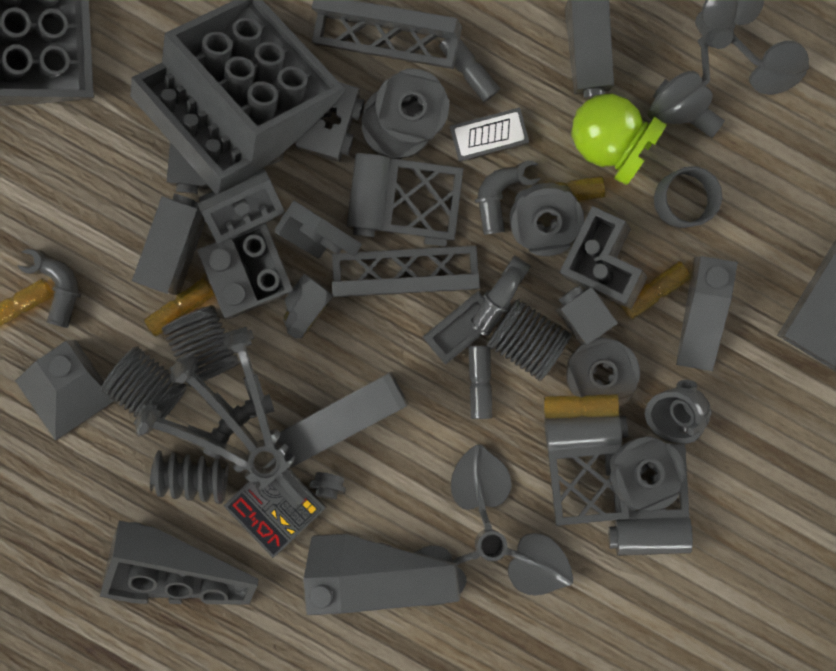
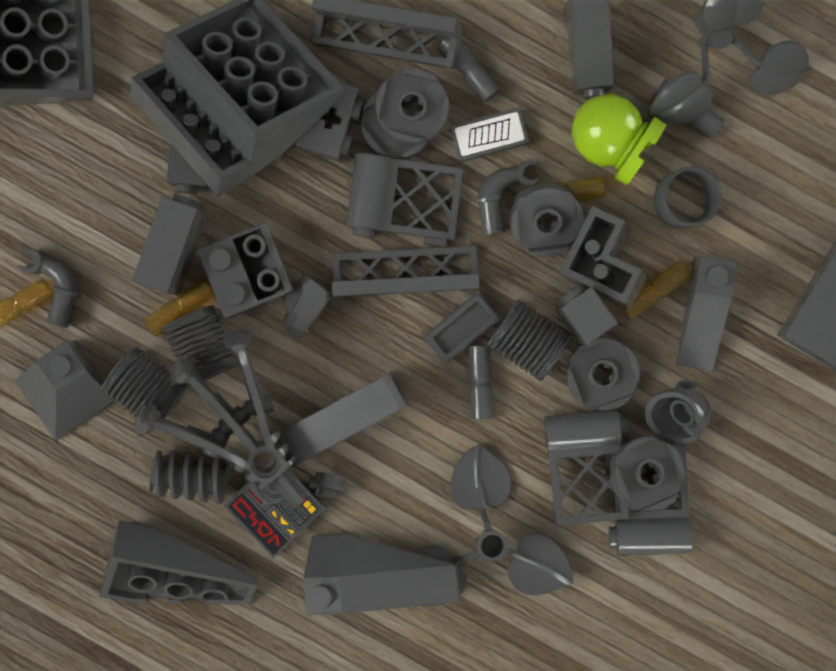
(240, 207): dark grey bracket -> none
(313, 233): dark grey bracket -> none
(499, 297): dark grey piece -> none
(581, 406): clear yellow piece -> none

